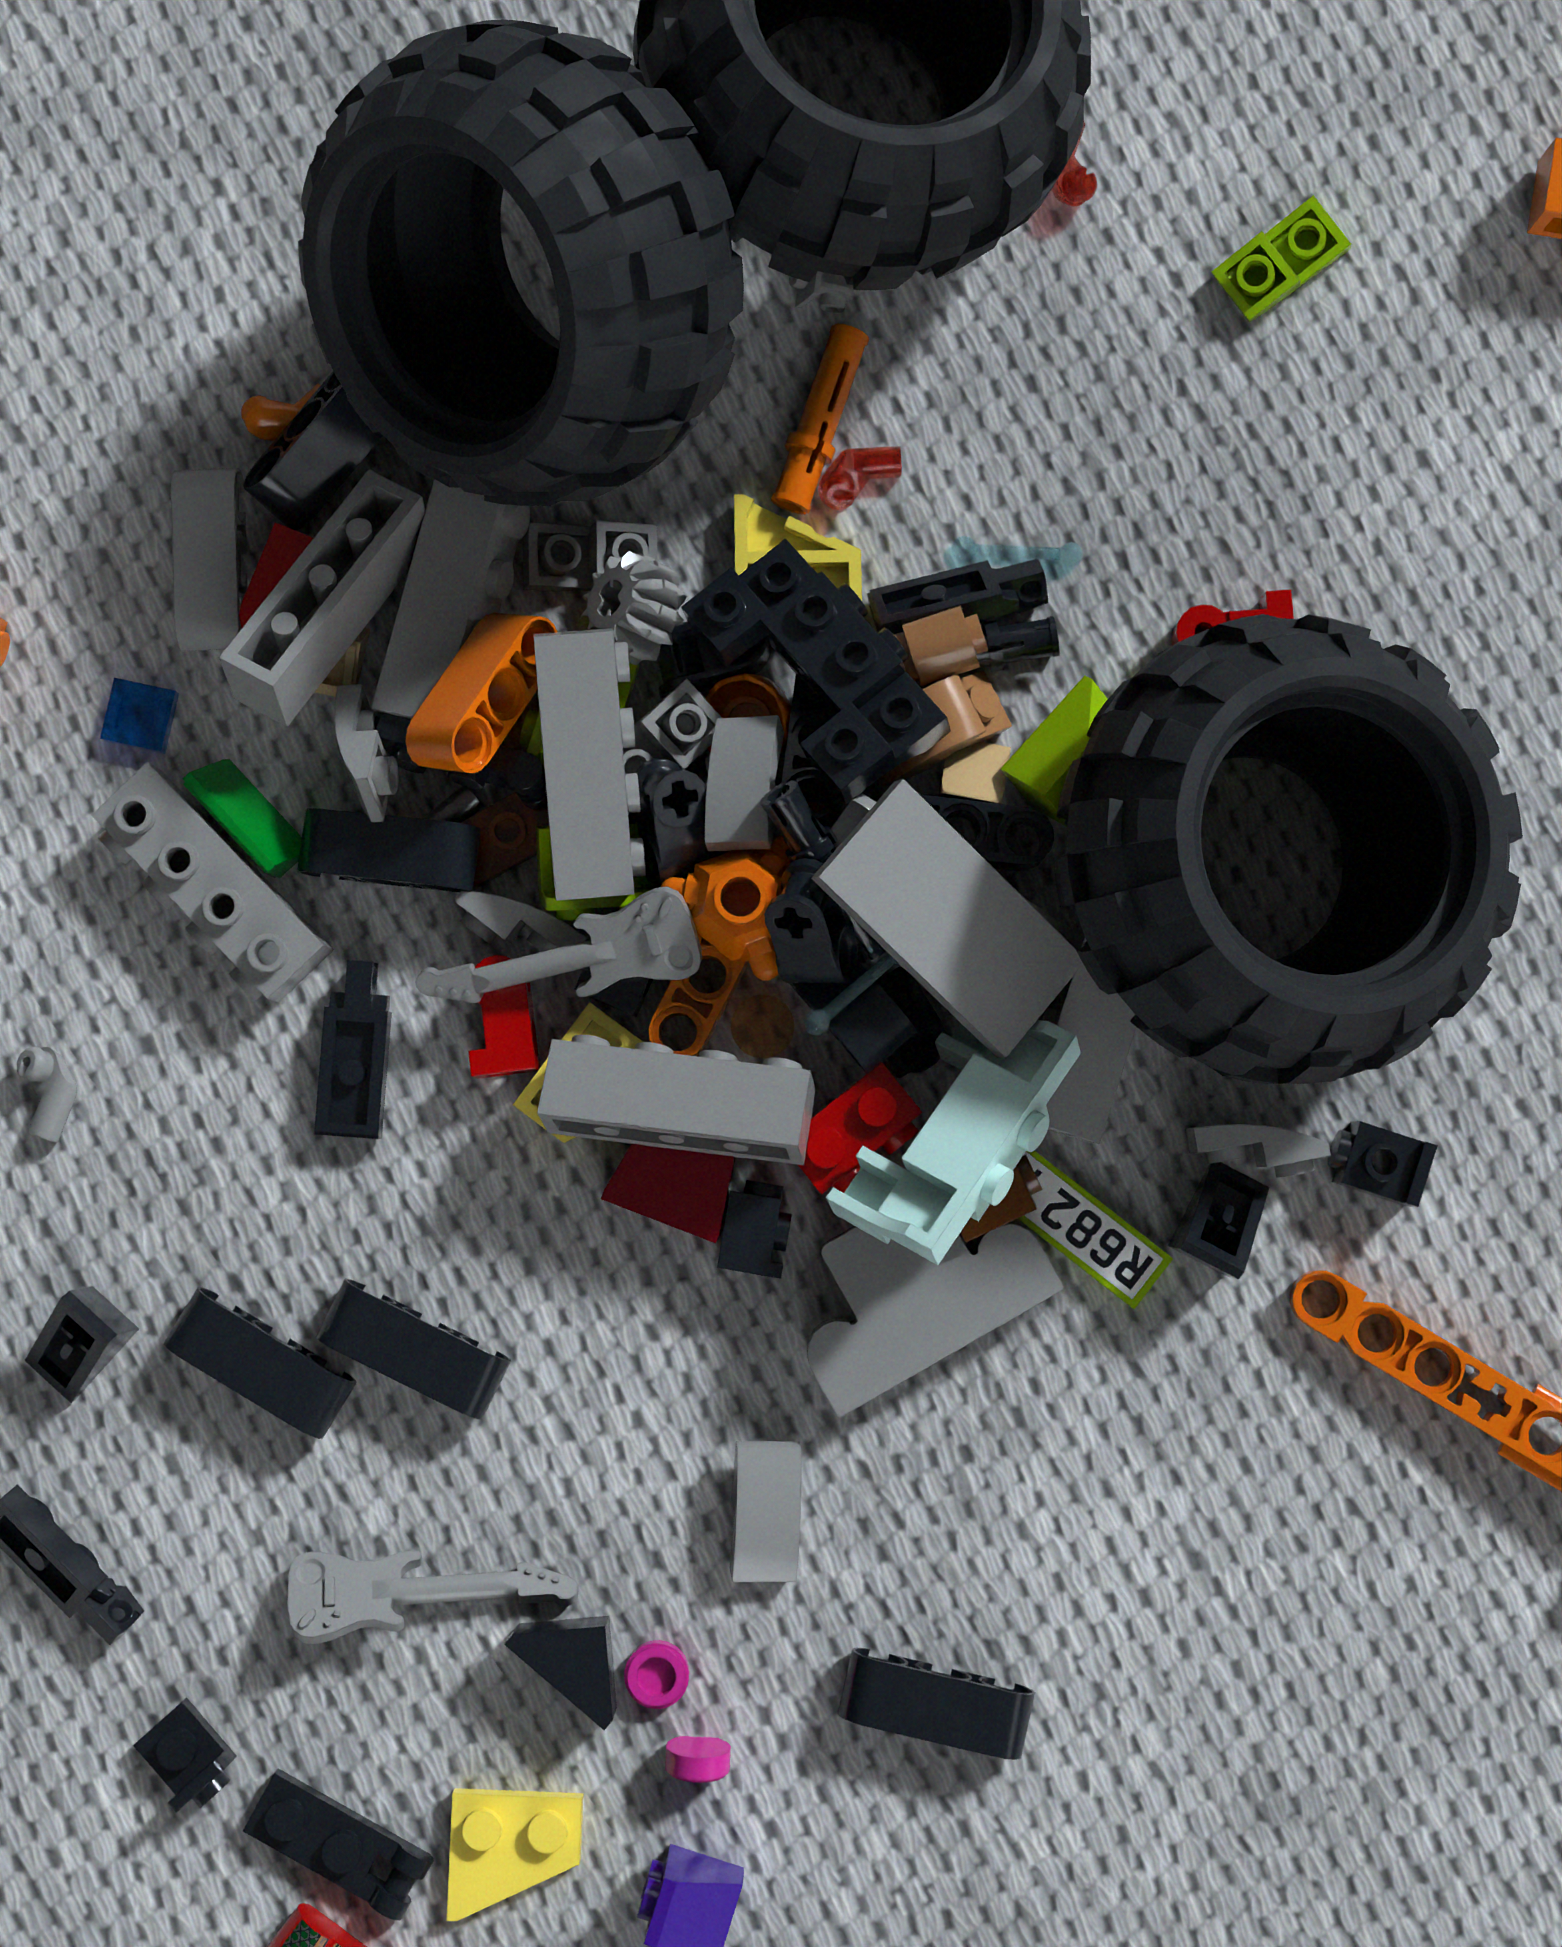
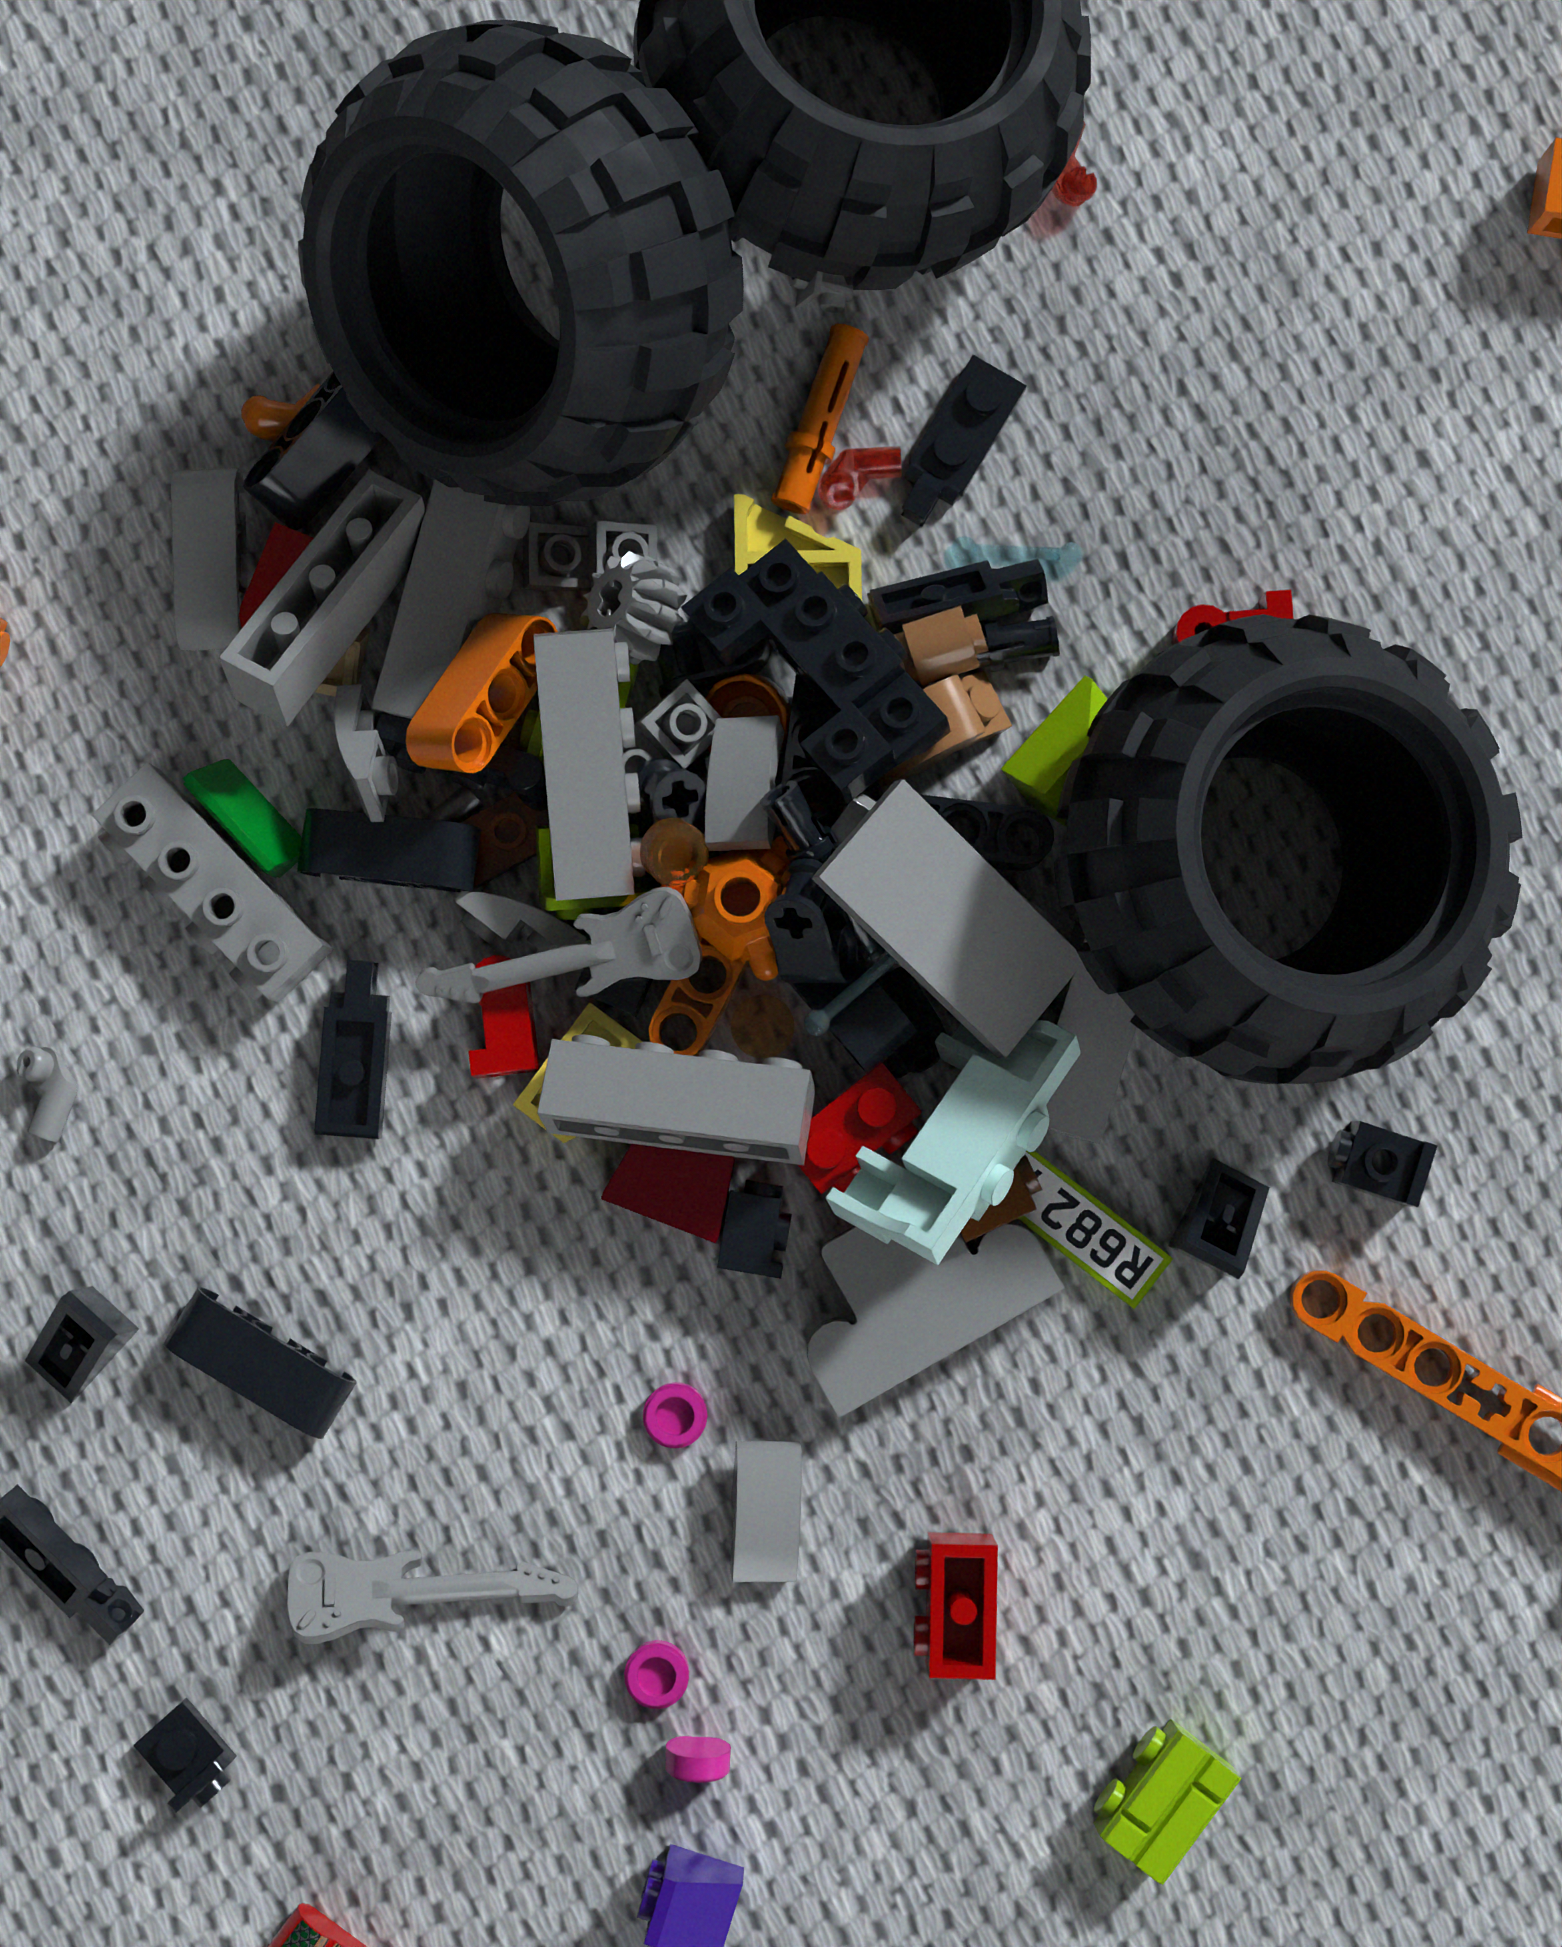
(139, 715): clear blue tile -> none
(337, 1843): black plate -> none
(411, 1351): black beam -> none
(508, 1844): light yellow wing -> none
(573, 1659): black slope -> none
(673, 852): none -> clear orange tile
(675, 1415): none -> dark pink tile
(935, 1706): black beam -> none
(960, 437): none -> black hinge
(960, 1605): none -> red brick
(975, 773): tan slope -> none
(1164, 1799): none -> lime brick
(1273, 1146): light grey slope -> none
(1281, 259): lime slope -> none

